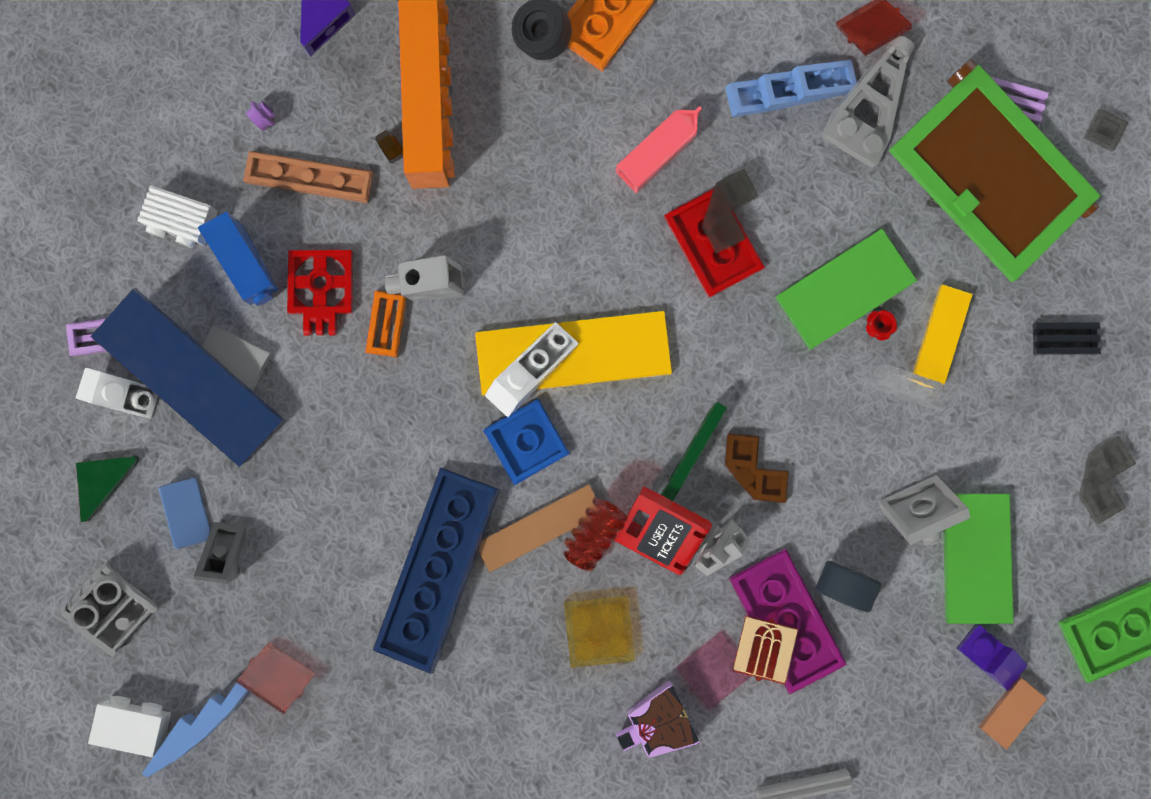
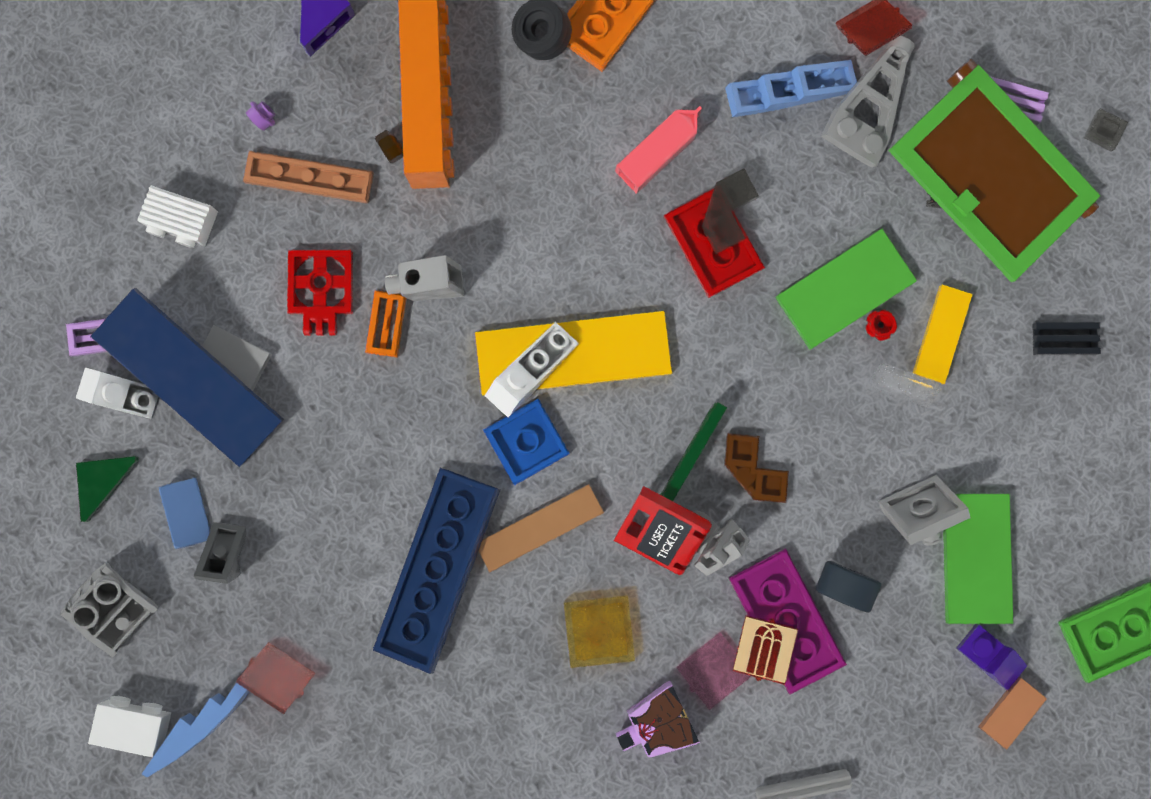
(239, 258): blue slope -> none
(596, 534): clear red piece -> none
(1096, 489): clear smoke tile -> none

